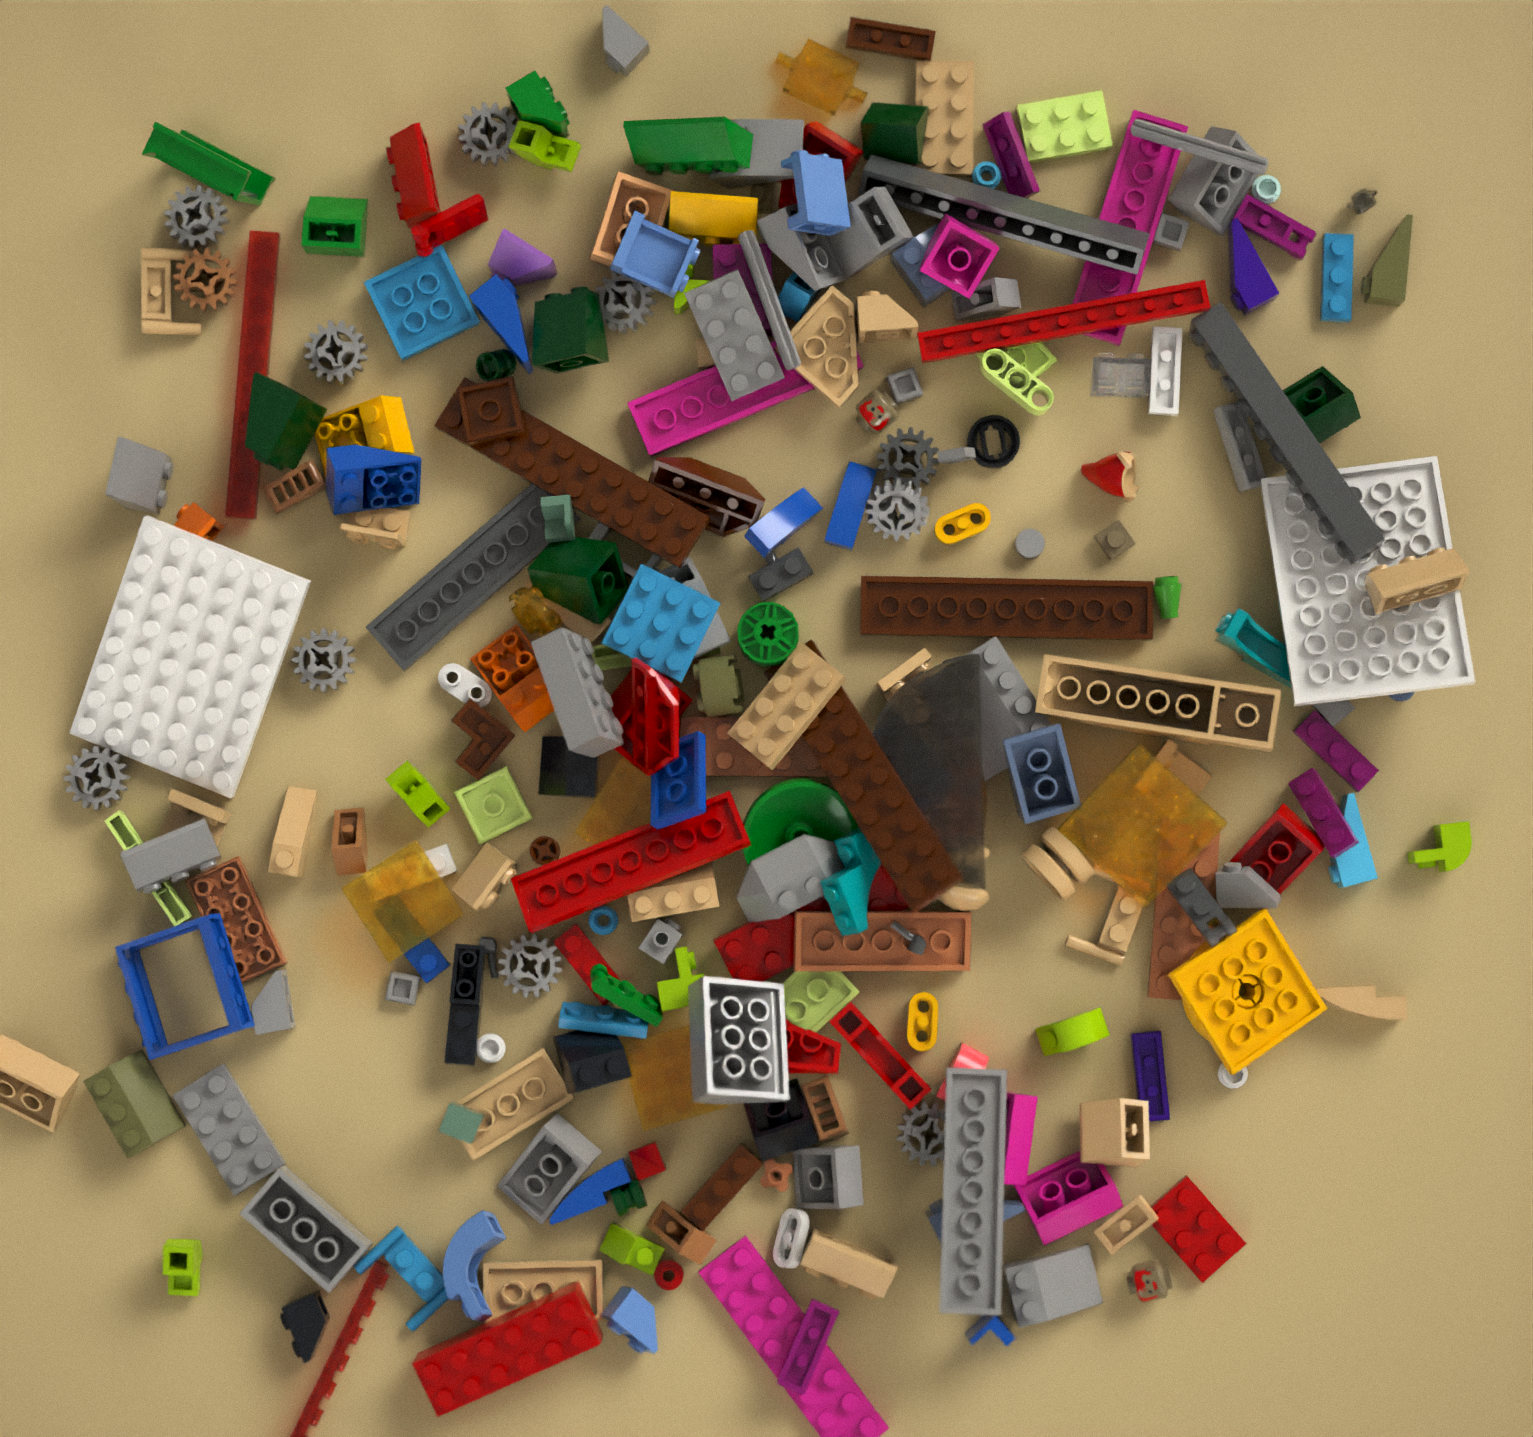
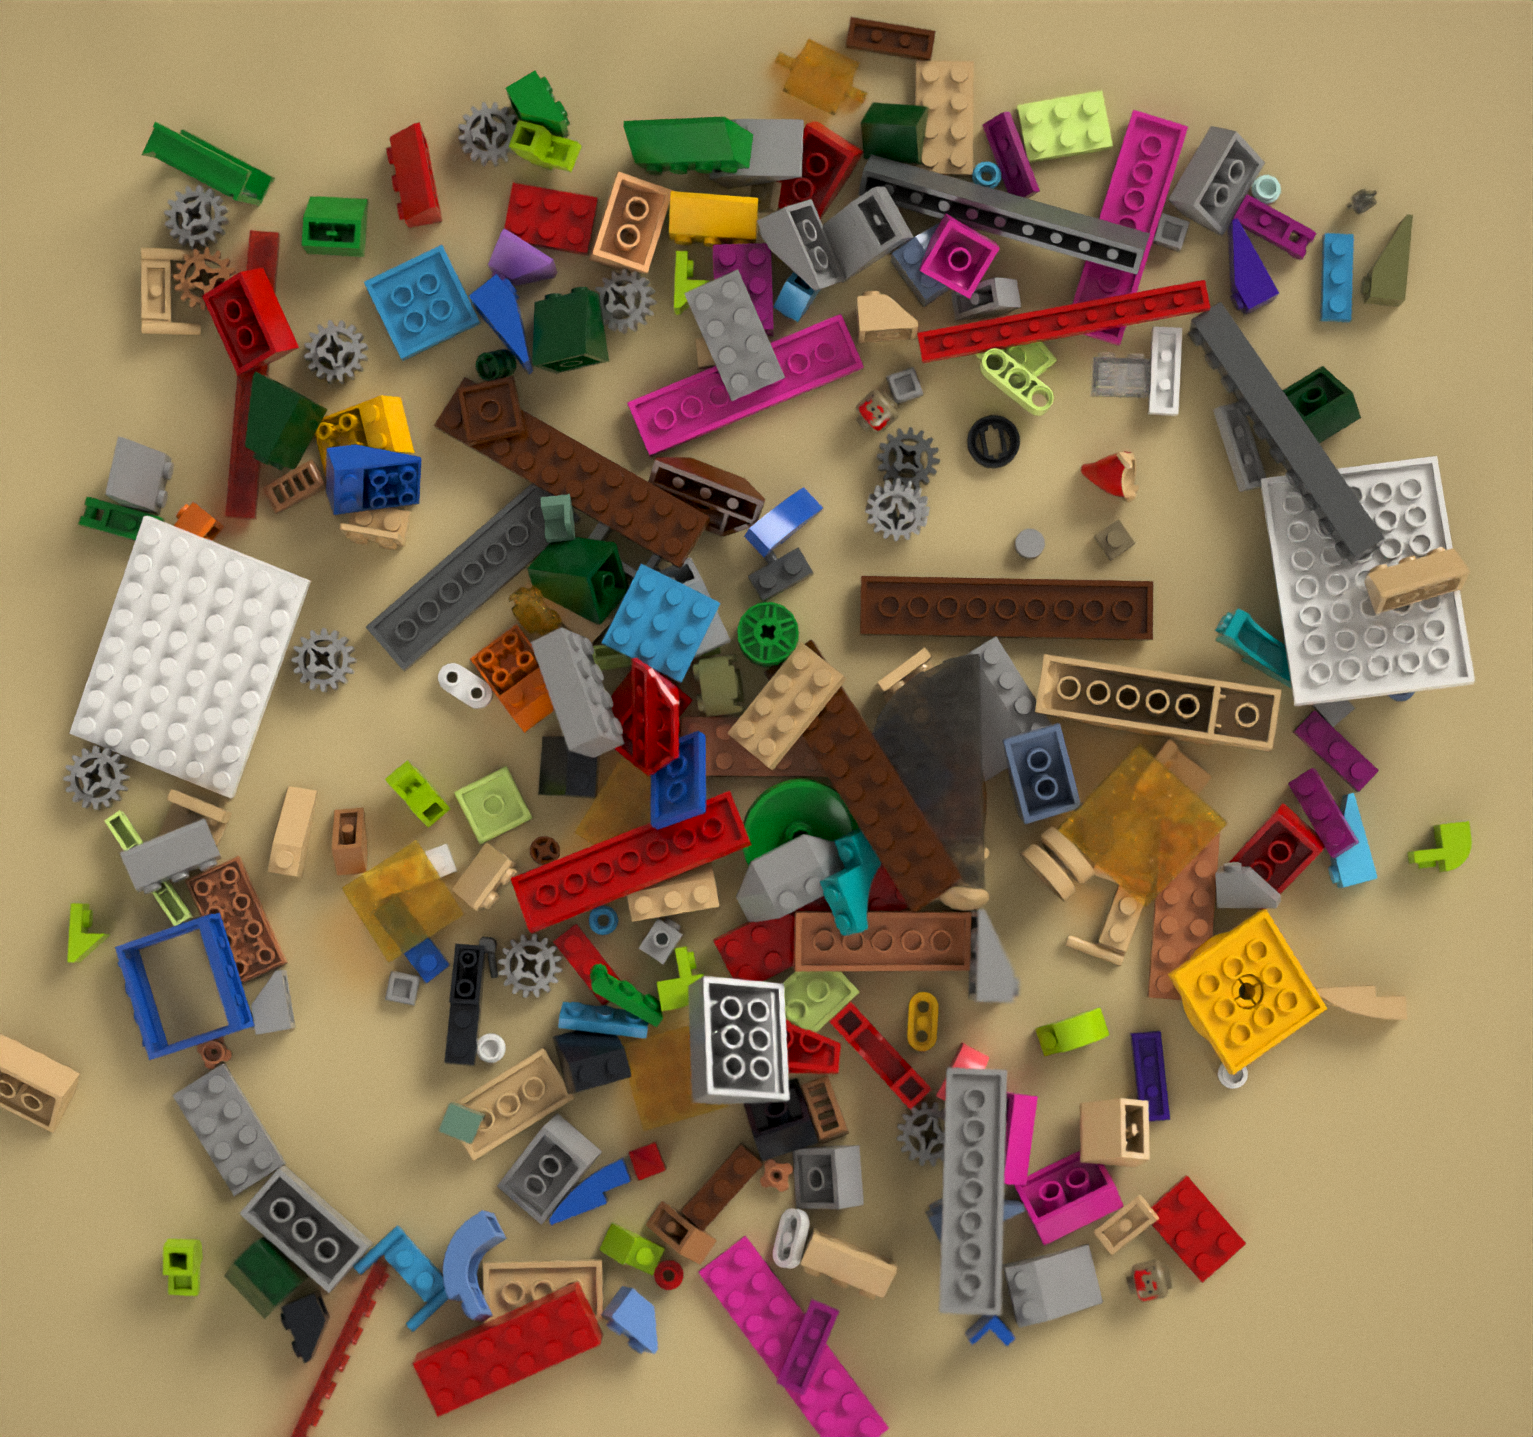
(80, 941): none -> lime slope
(115, 519): none -> green plate
(134, 1103): olive slope -> none
(210, 1059): none -> nougat plate
(250, 320): none -> red slope
(265, 1276): none -> dark green slope
(449, 224): red plate -> none
(488, 738): reddish brown plate -> none
(551, 218): none -> red plate
(622, 44): light grey slope -> none
(628, 1197): dark green wheel -> none
(655, 256): medium blue panel -> none
(769, 300): light grey axle -> none
(819, 194): medium blue panel -> none
(828, 347): tan plate -> none
(850, 506): blue slope -> none
(917, 942): dark grey hand -> none
(956, 455): light grey tile -> none
(962, 524): yellow plate -> none
(990, 970): none -> light grey slope
(1167, 593): bright green cone -> none
(1199, 146): light grey axle -> none
(1200, 907): dark grey plate -> none

